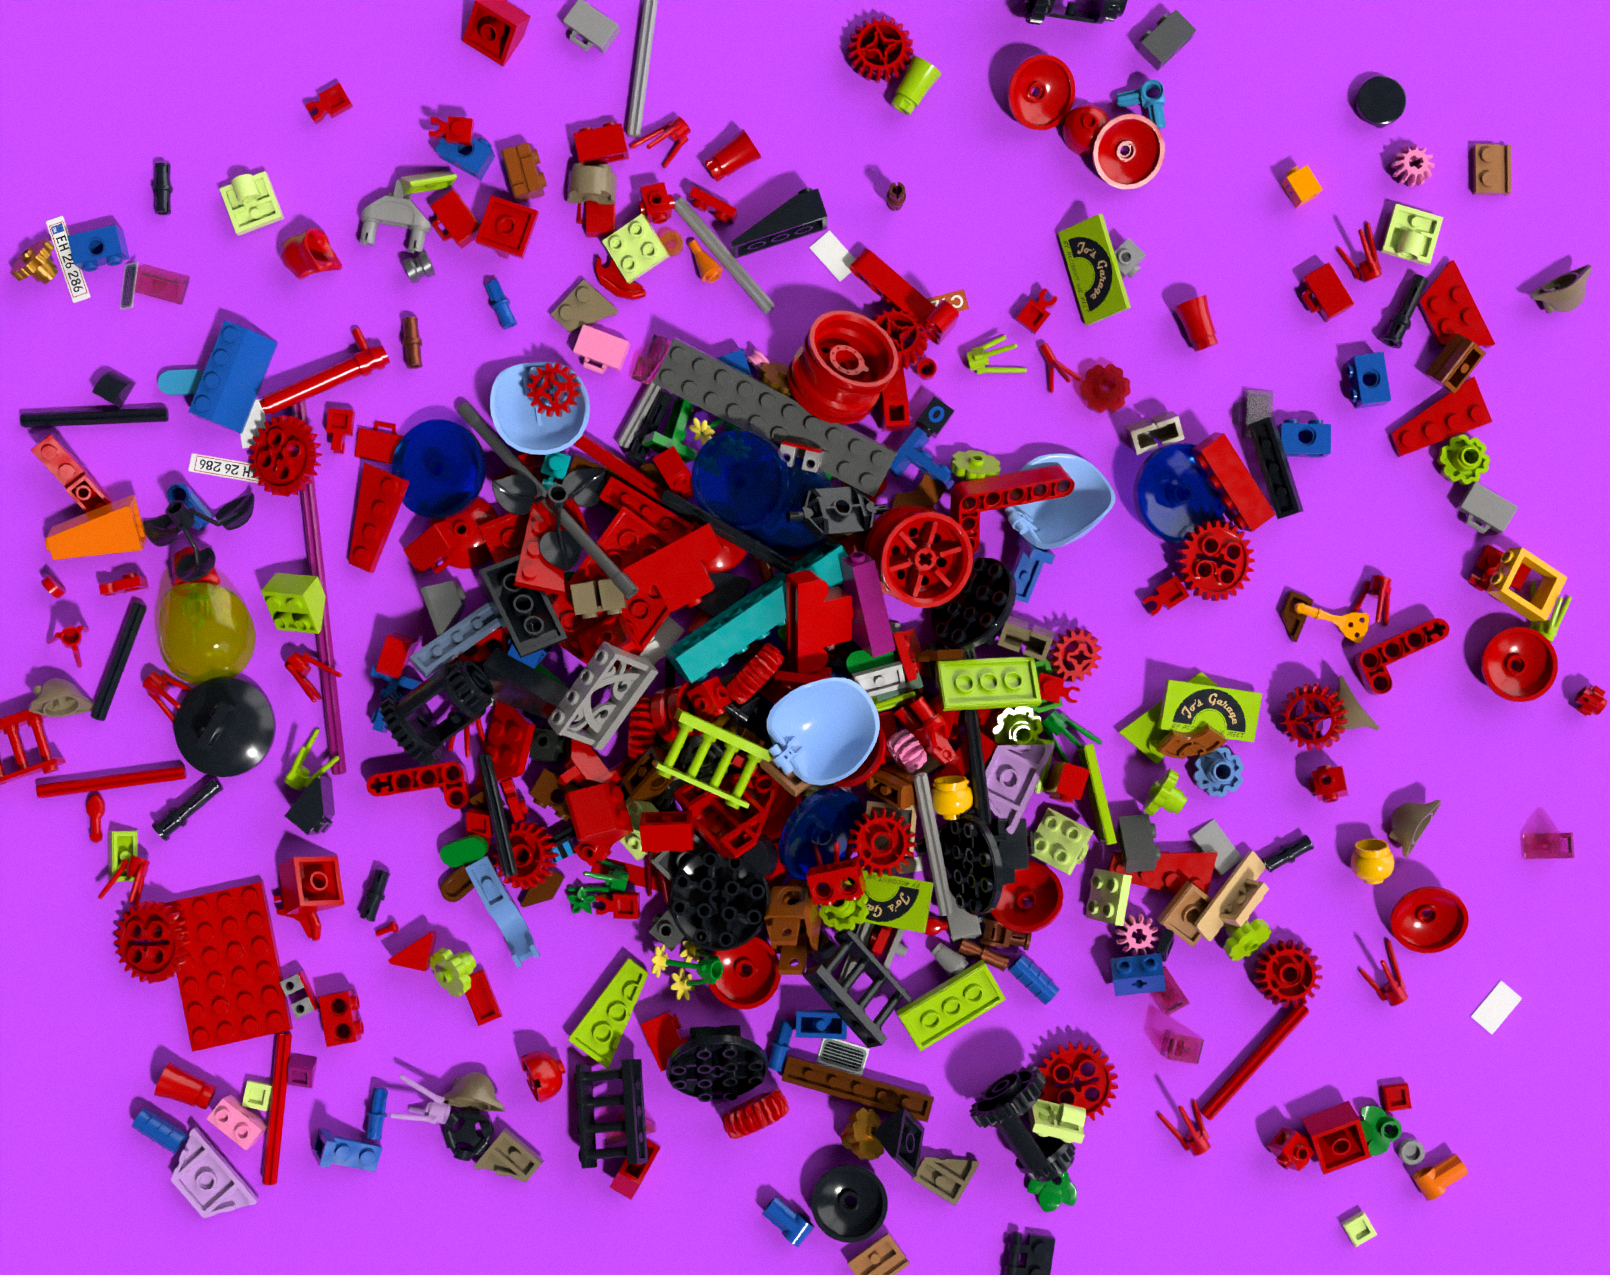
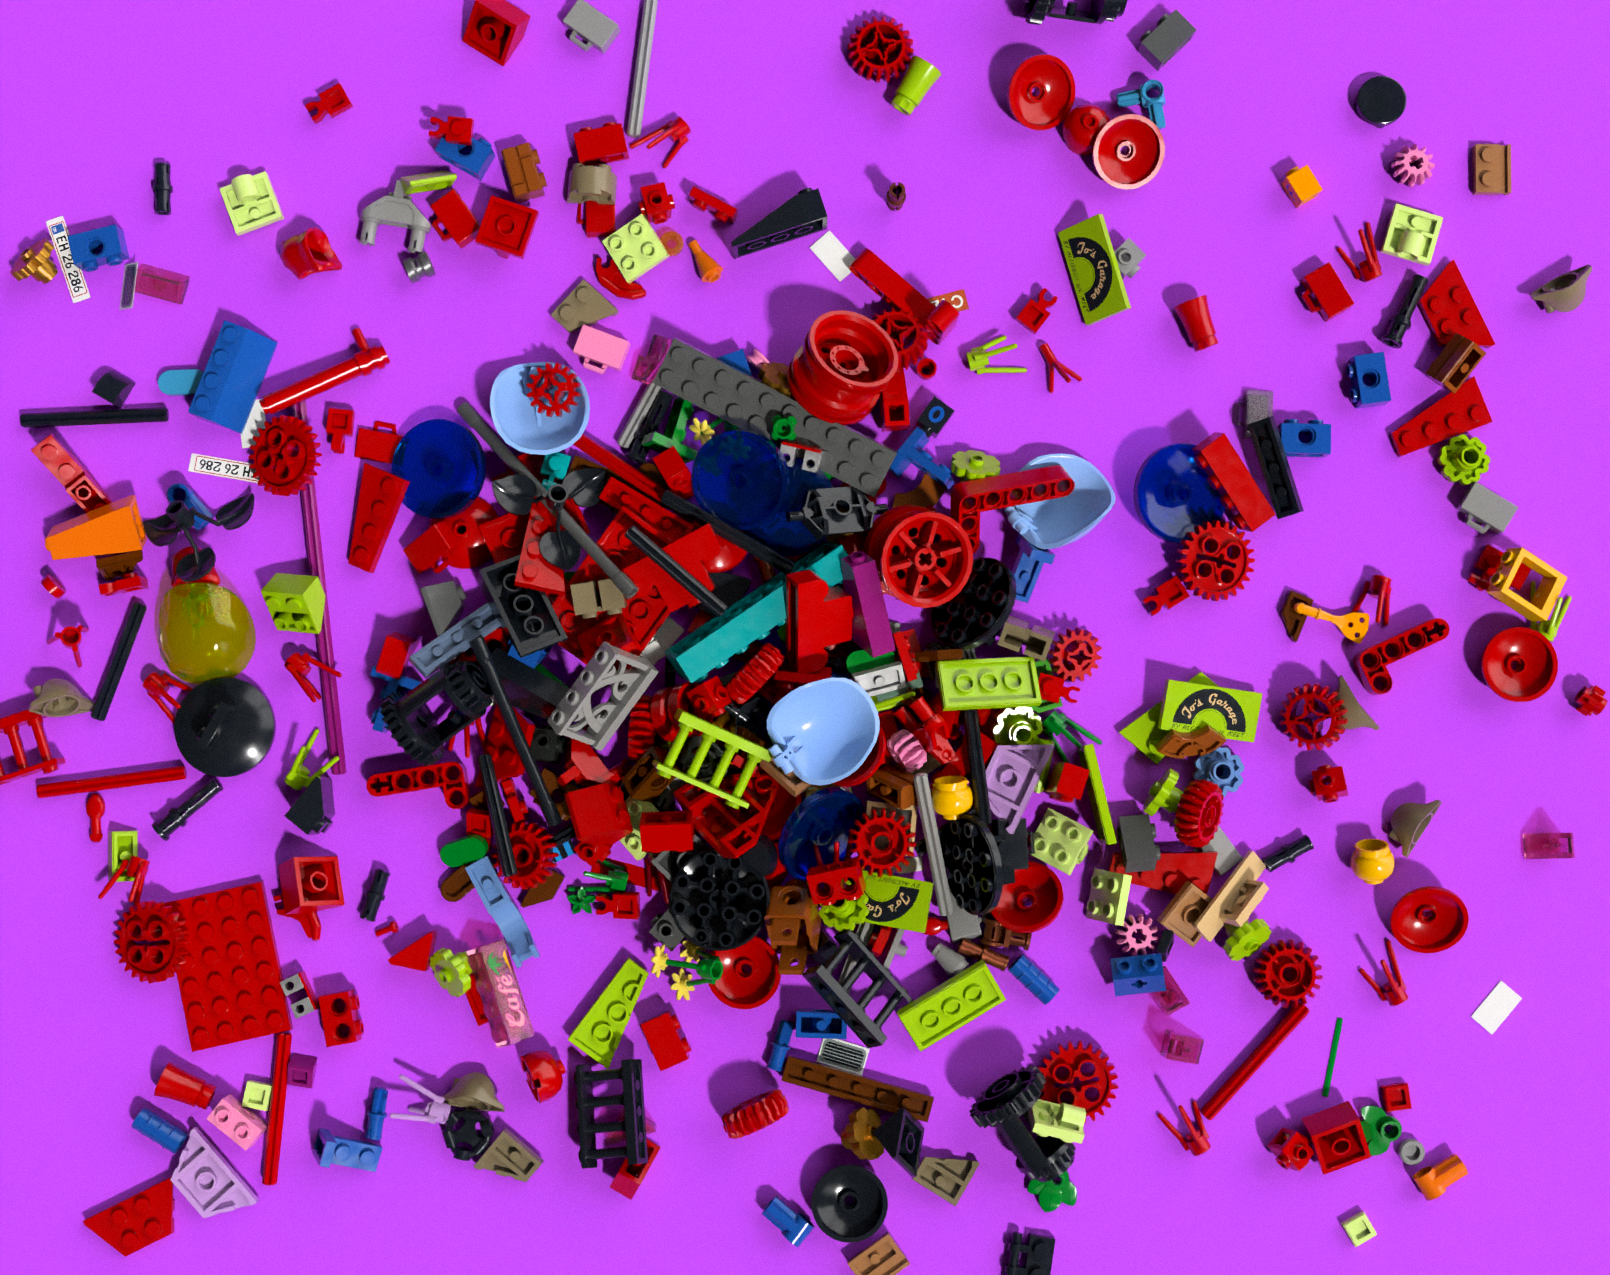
(118, 565): none -> reddish brown tile
(137, 1220): none -> red wing
(412, 342): copper pin -> none
(484, 658): none -> black piece
(500, 993): none -> clear pink brick
(501, 304): blue axle -> none
(676, 571): none -> black axle
(716, 1062): black bracket -> none
(723, 255): light grey axle -> none
(732, 156): red plant -> none
(779, 433): none -> green plate
(1099, 399): clear red plant -> none
(1163, 426): piece -> none
(1198, 813): none -> red gear
(1332, 1057): none -> green piece

